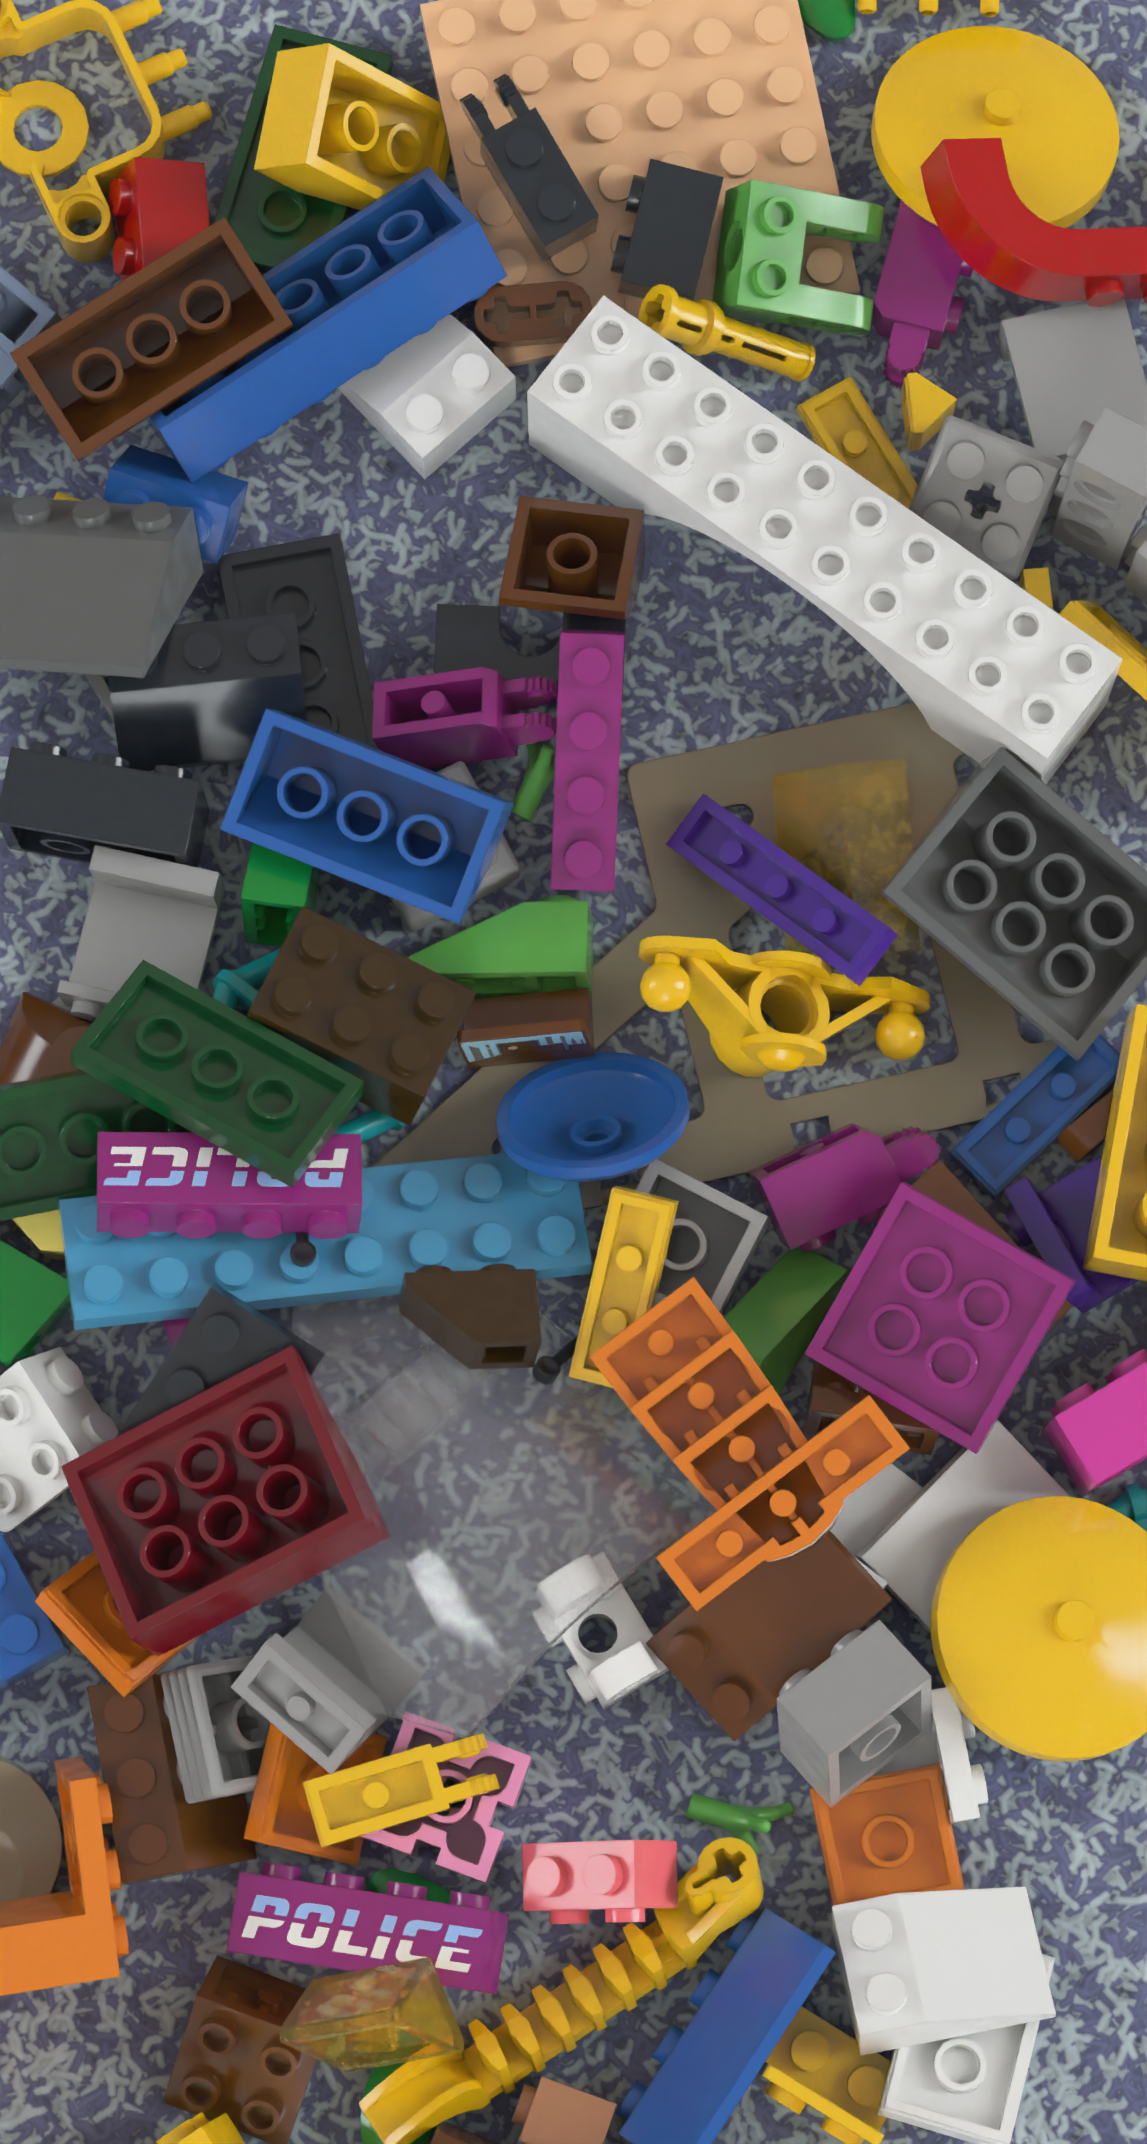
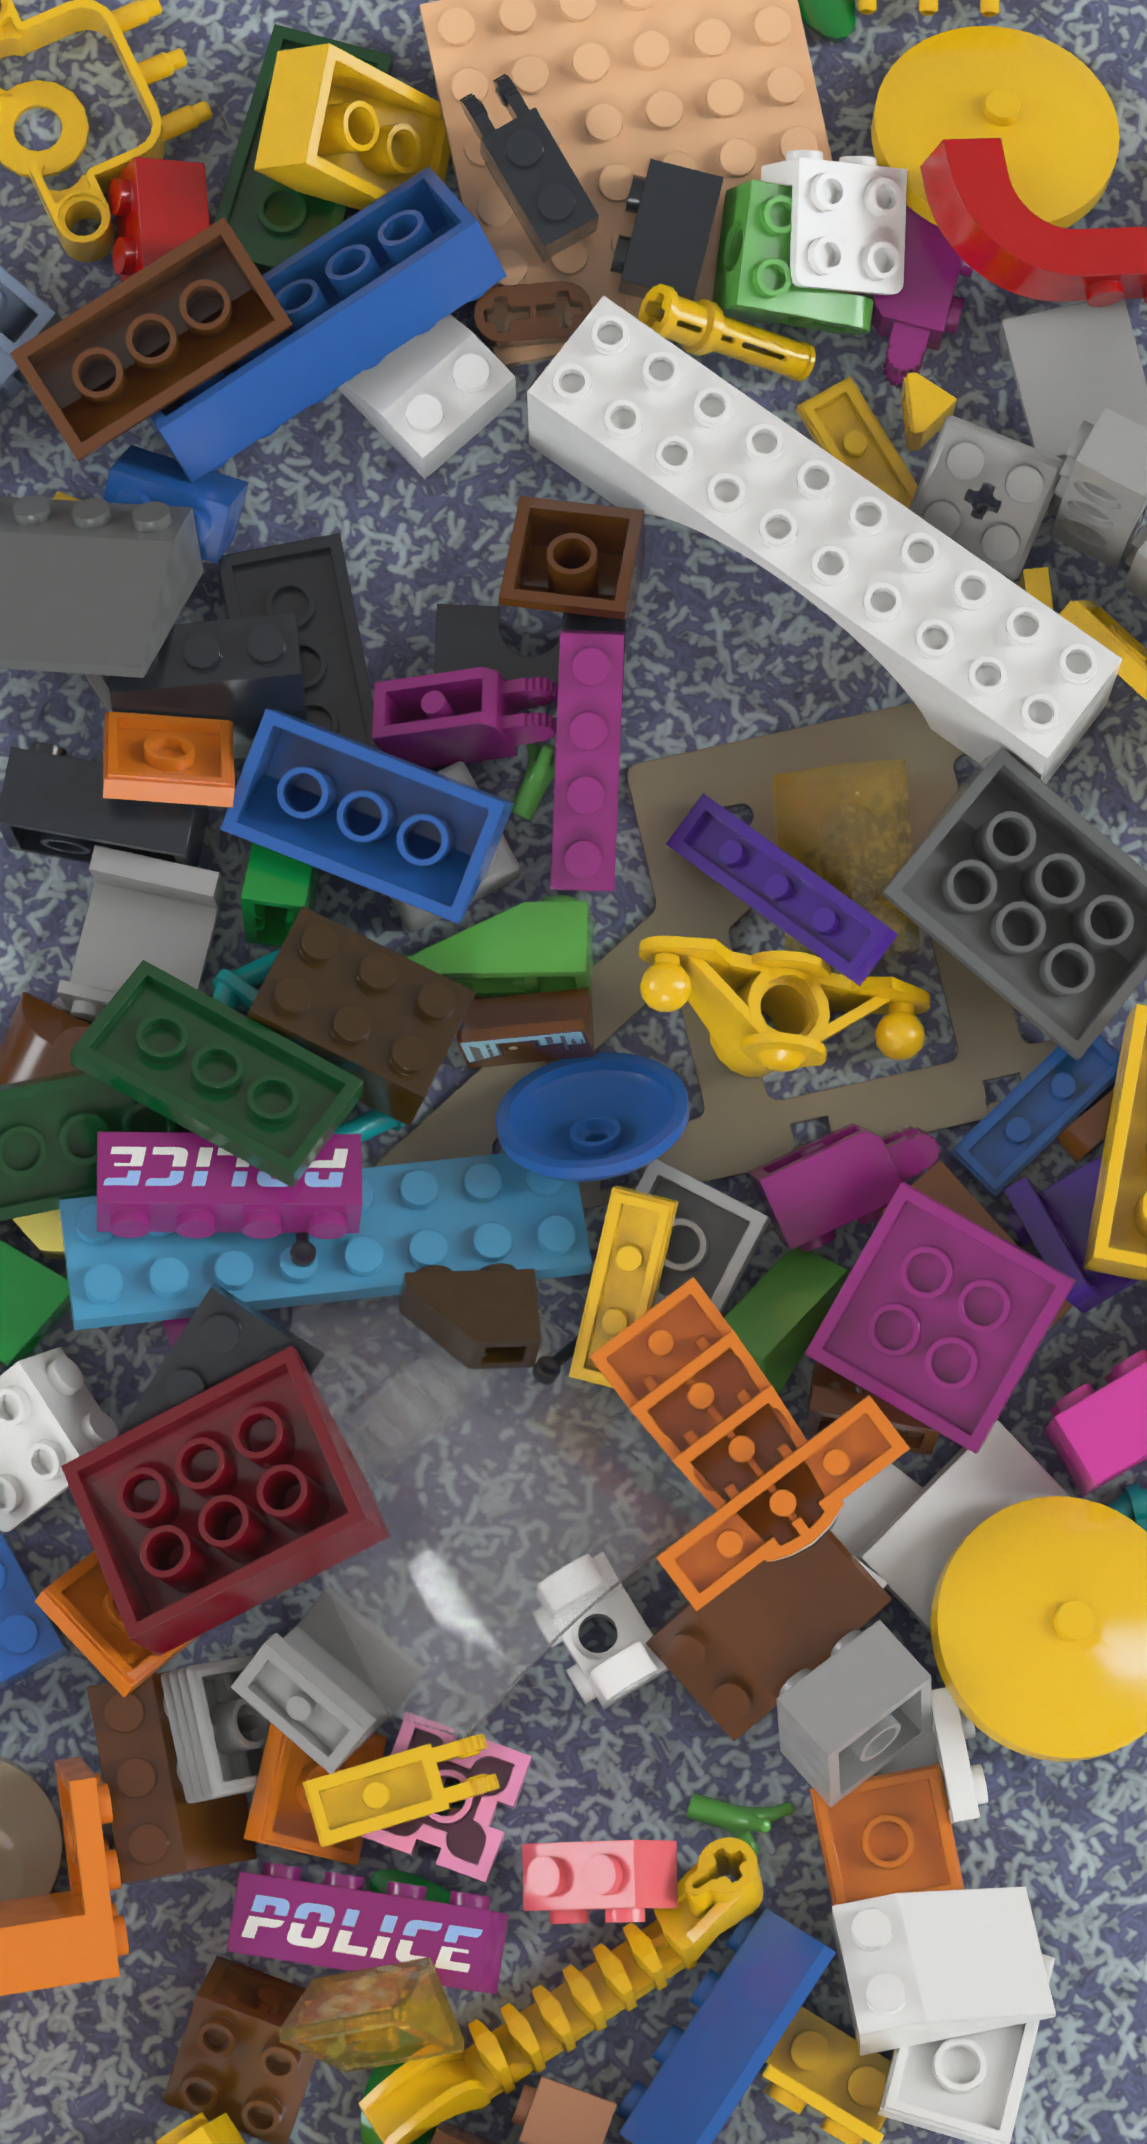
(168, 759): none -> orange tile
(844, 221): none -> white bracket

